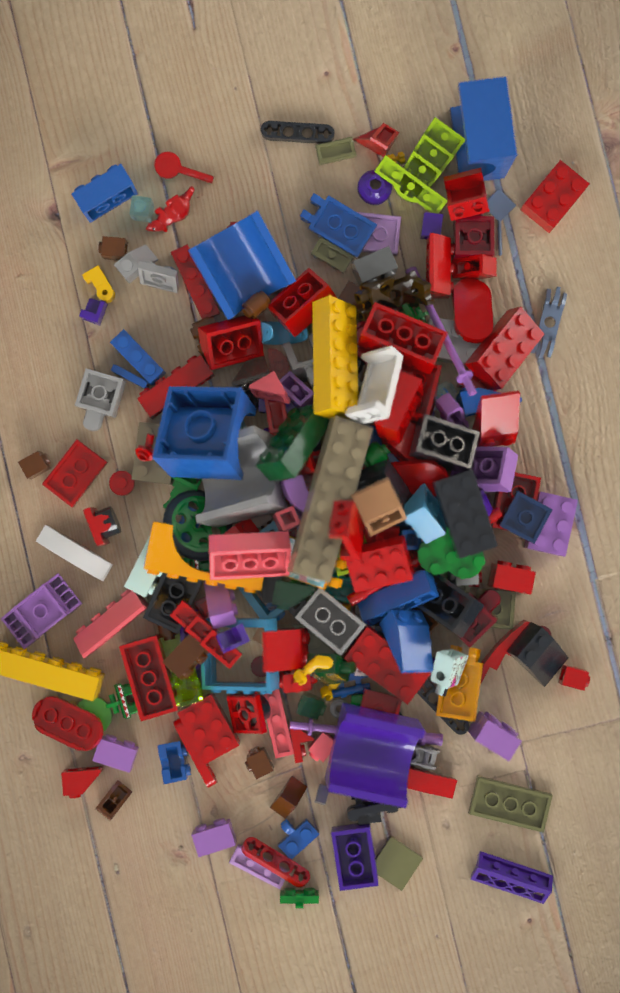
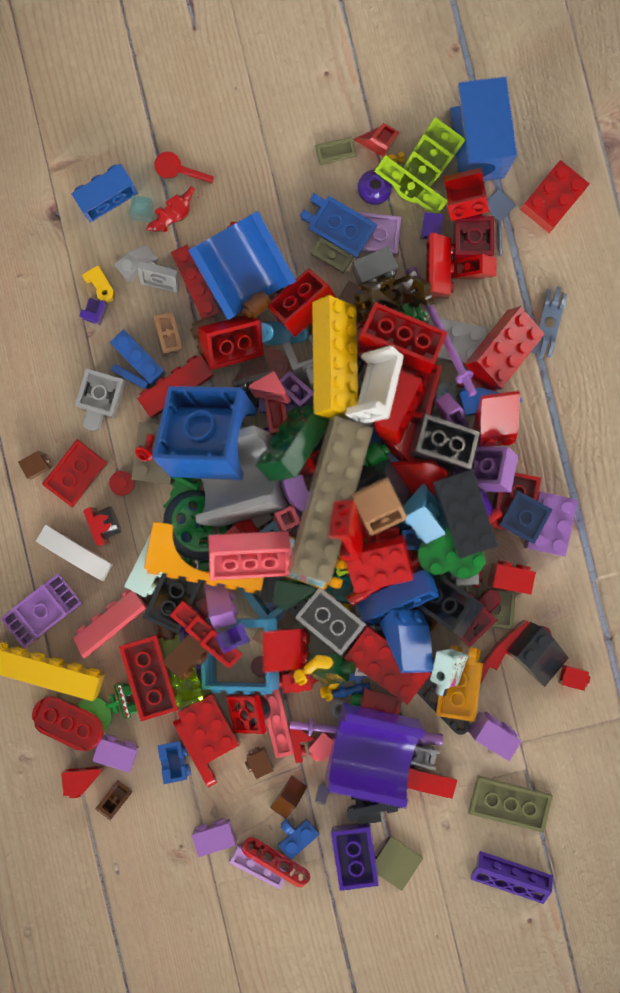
(113, 248): reddish brown brick -> none
(167, 334): none -> medium nougat hinge
(297, 135): black beam -> none
(299, 897): green plate -> none
(310, 705): clear green slope -> none
(472, 310): red tile -> none

